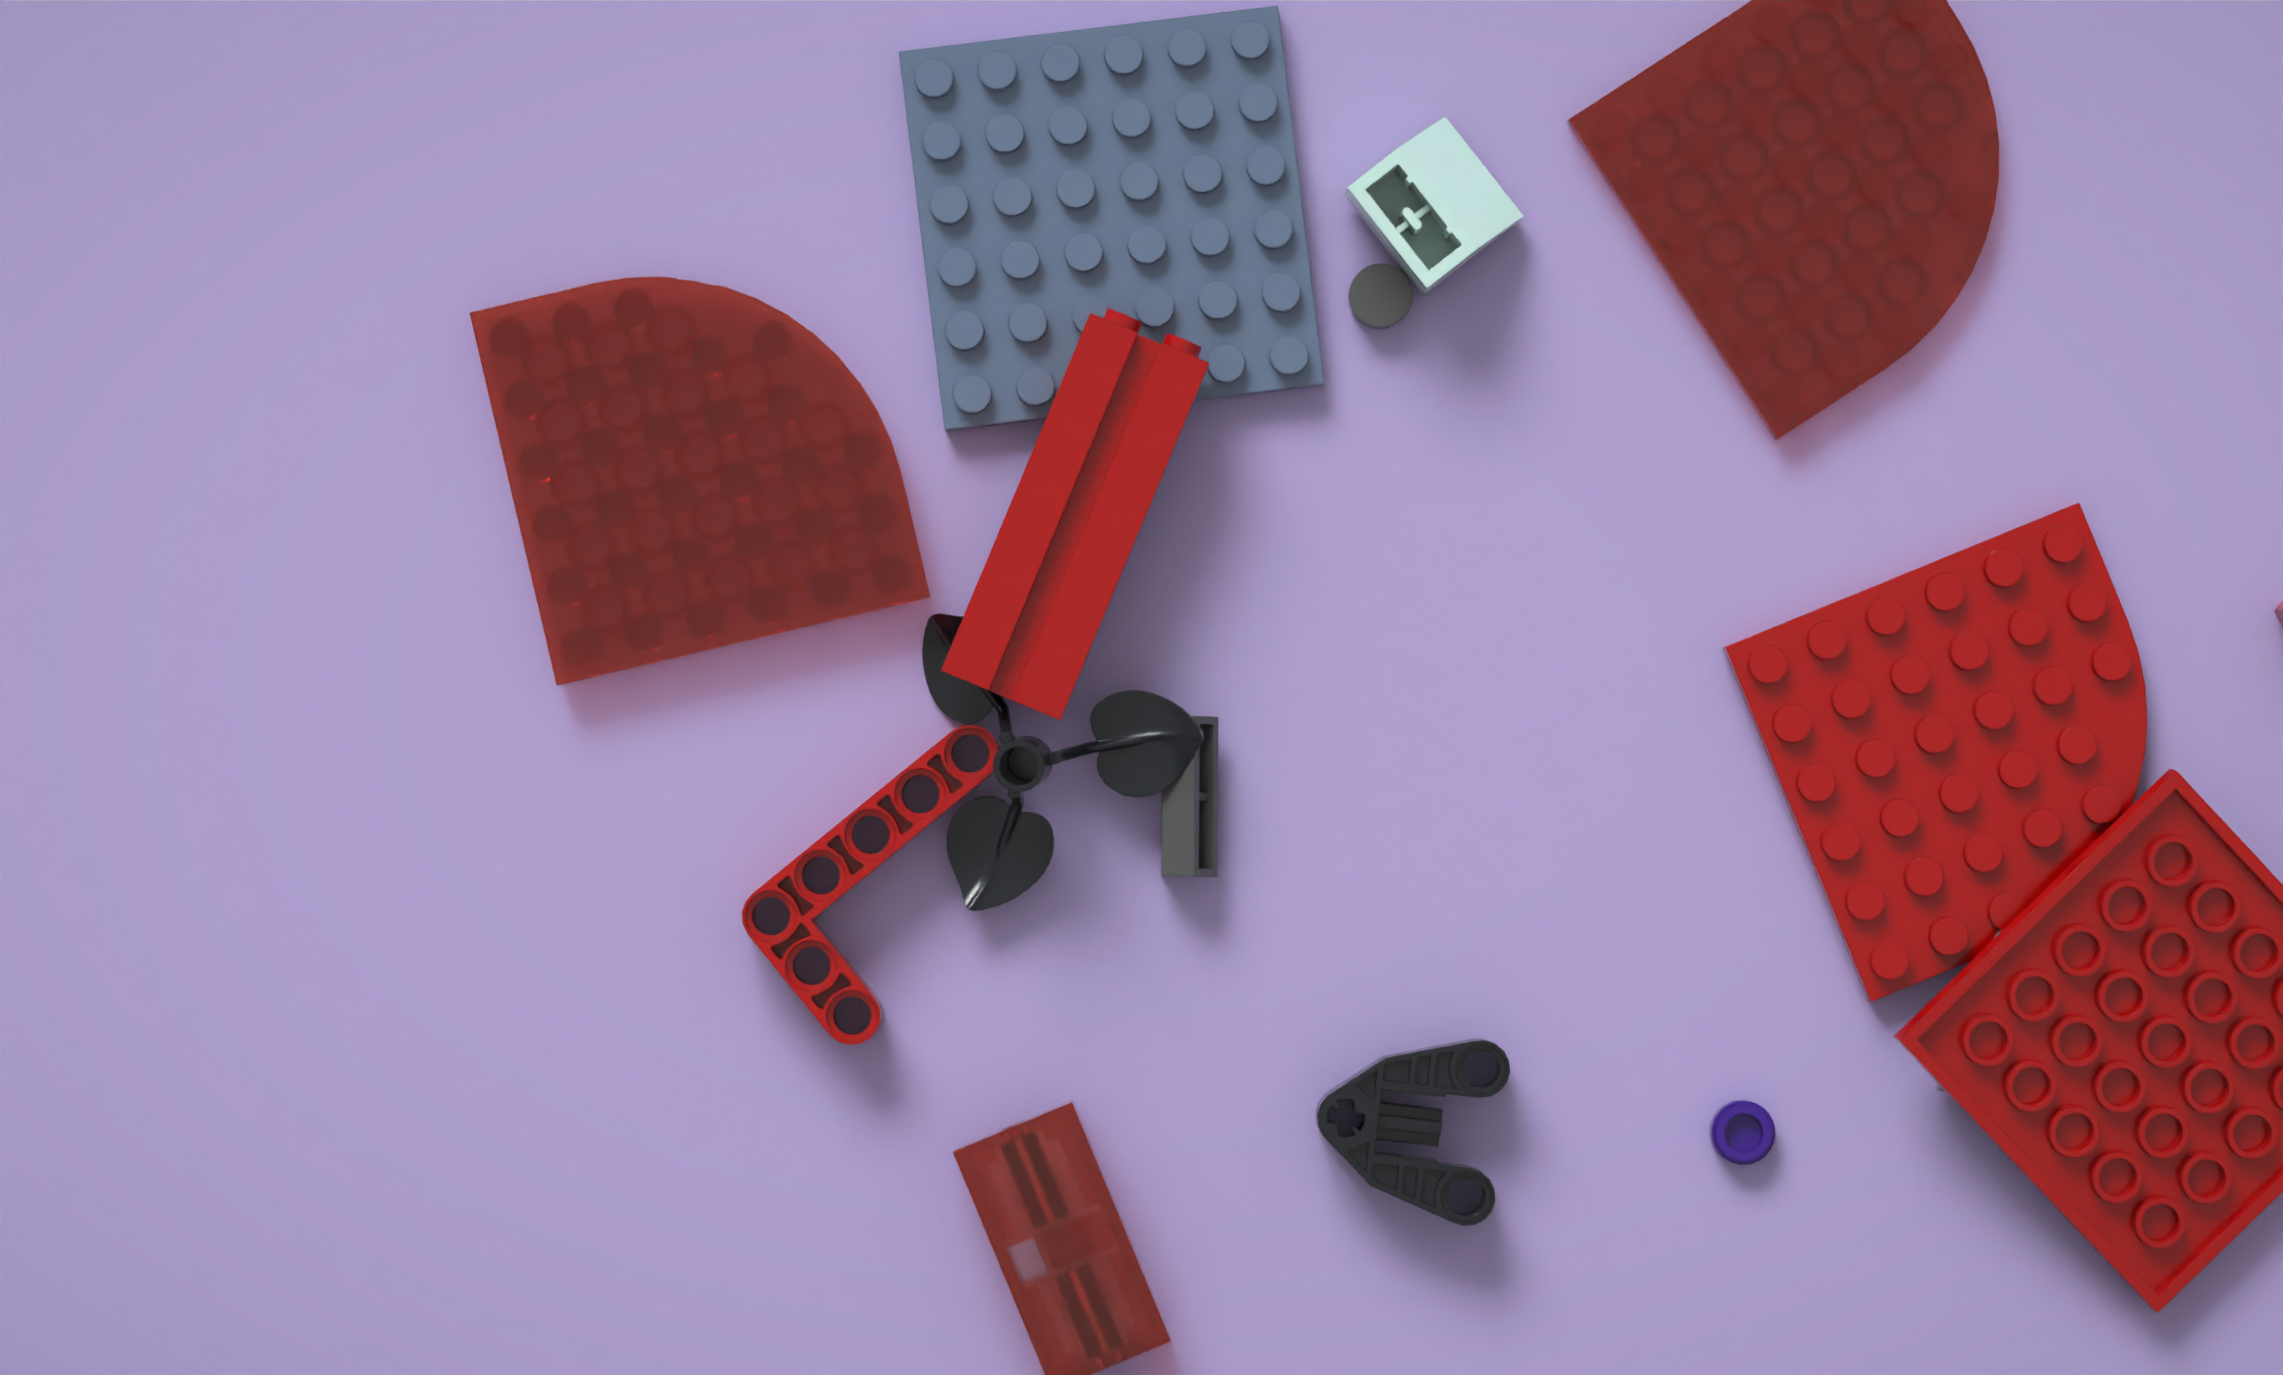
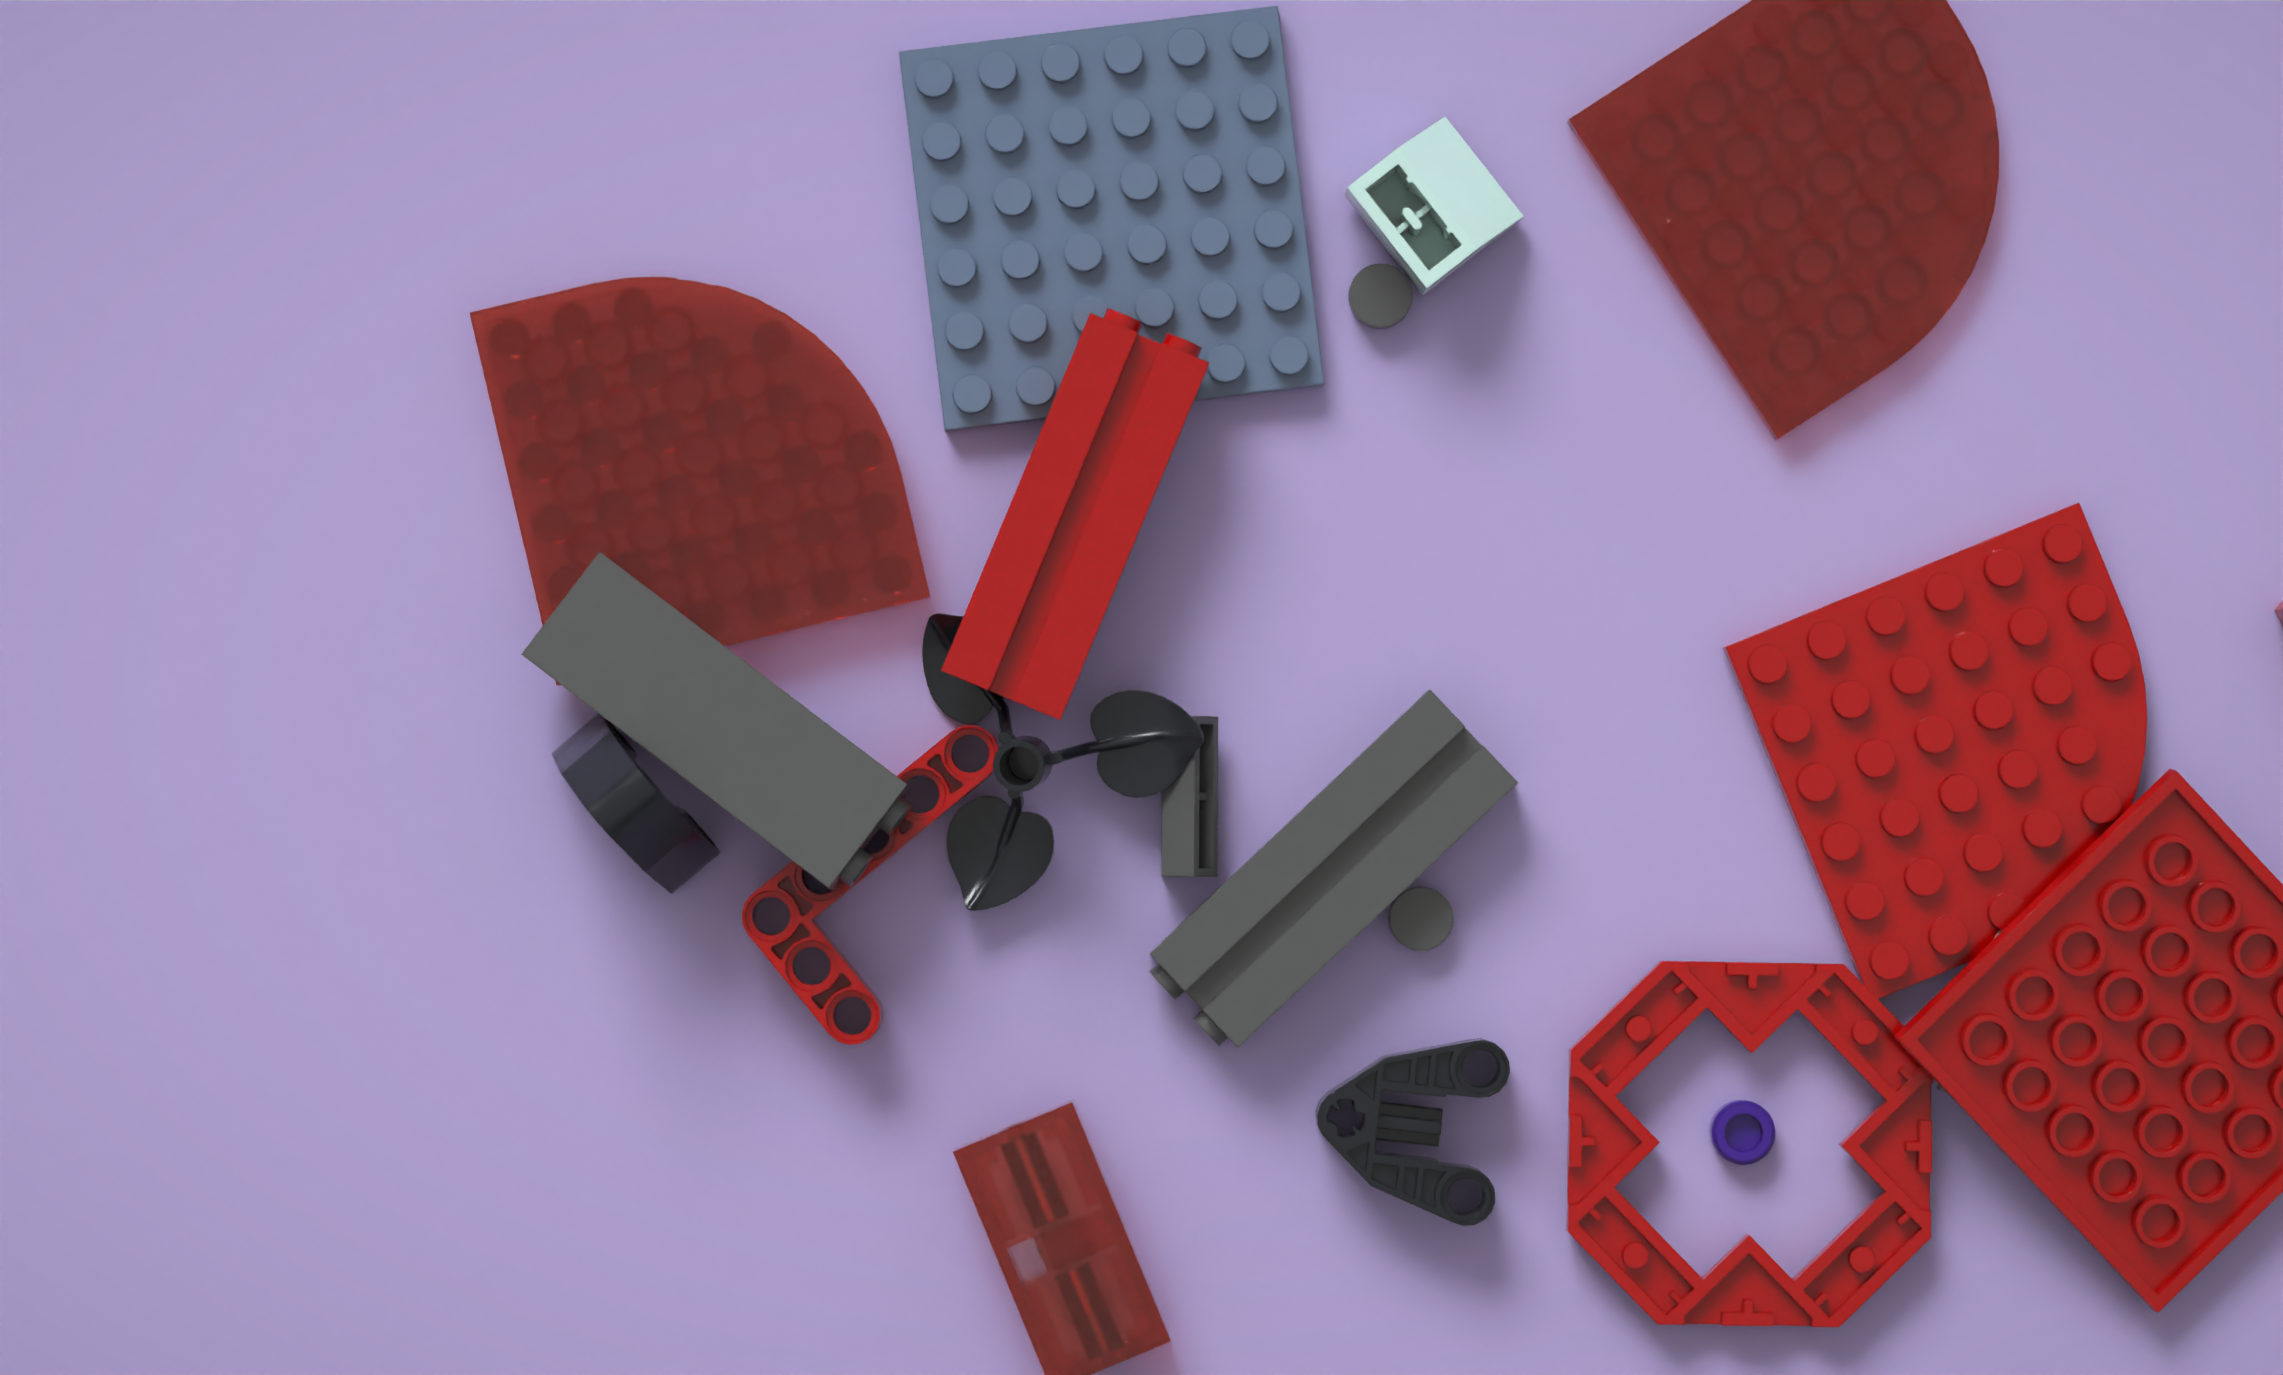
(630, 805): none -> black connector
(719, 723): none -> dark grey brick
(1330, 870): none -> dark grey brick
(1420, 918): none -> dark grey tile
(1746, 1282): none -> red plate

